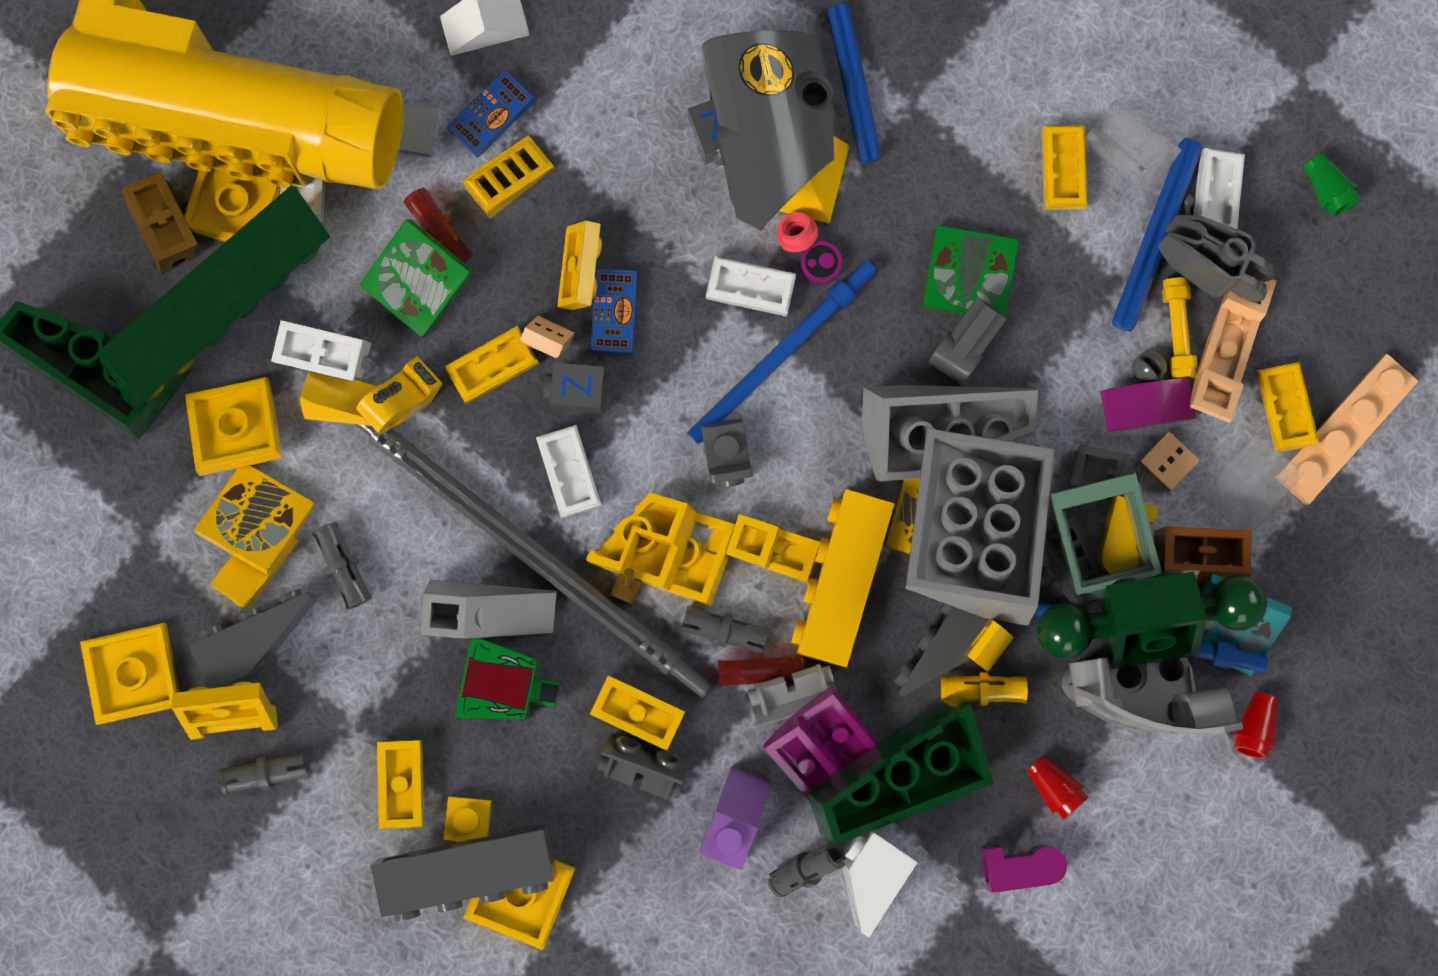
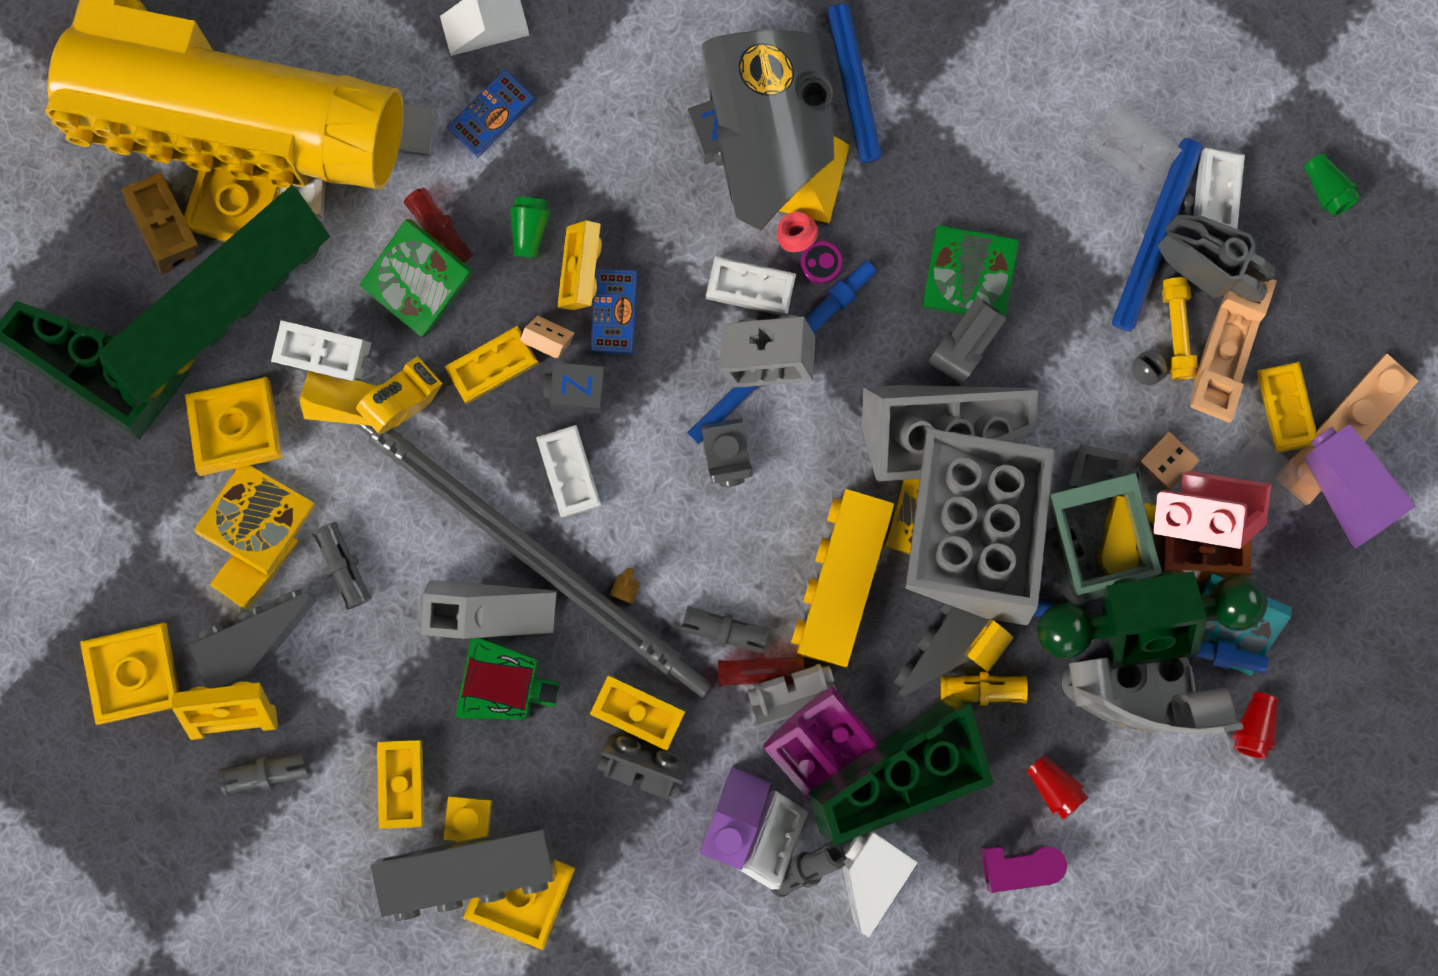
(485, 173): yellow slope -> none
(528, 225): none -> green cone
(655, 547): yellow slope -> none
(767, 351): none -> light grey brick
(773, 548): yellow slope -> none
(774, 840): none -> white plate
(1064, 167): yellow plate -> none
(1147, 404): magenta slope -> none
(1213, 509): none -> coral panel
(1356, 484): none -> medium lavender slope

